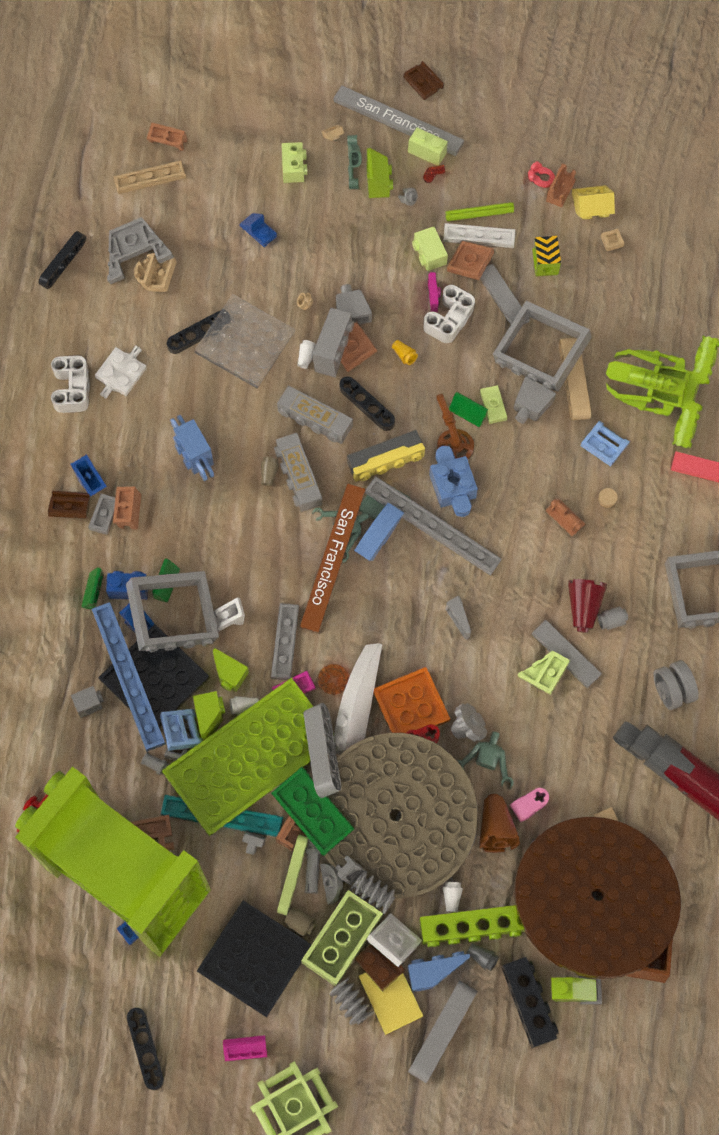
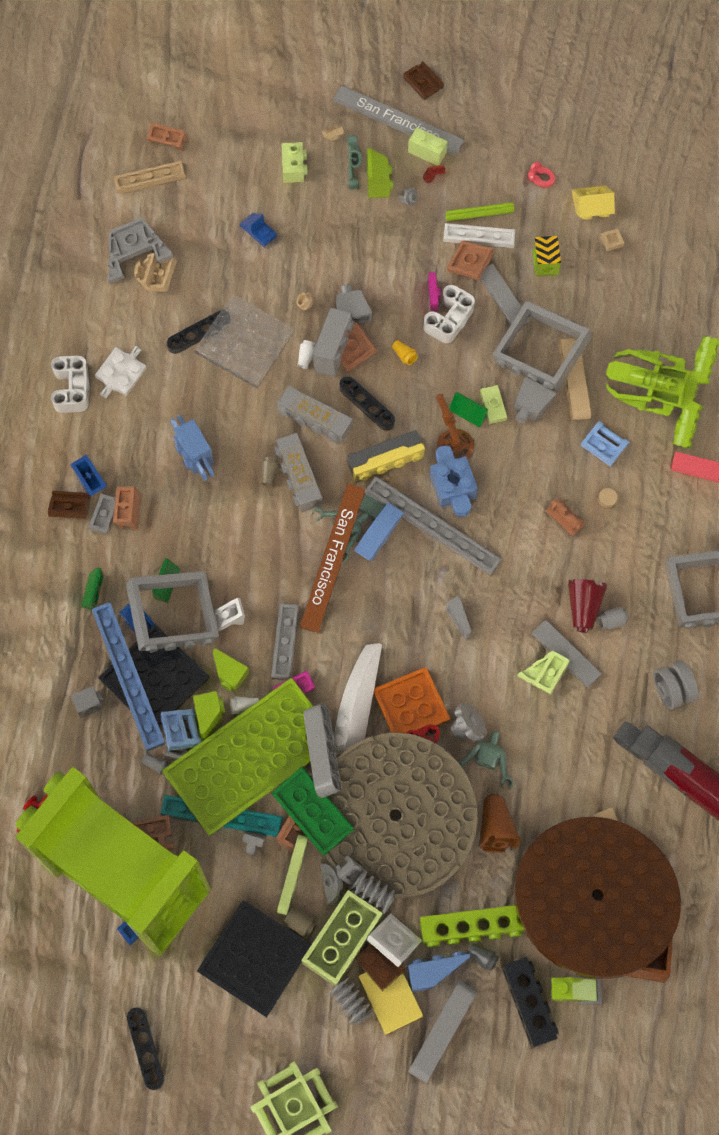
(62, 260): black beam -> none
(117, 583): blue brick -> none
(245, 1048): dark pink plate -> none
(312, 869): light grey pin -> none
(337, 671): clear orange gear -> none
(430, 249): yellowish green brick -> none
(452, 895): white cone -> none
(527, 805): bright pink piece -> none
(561, 186): nougat hinge -> none

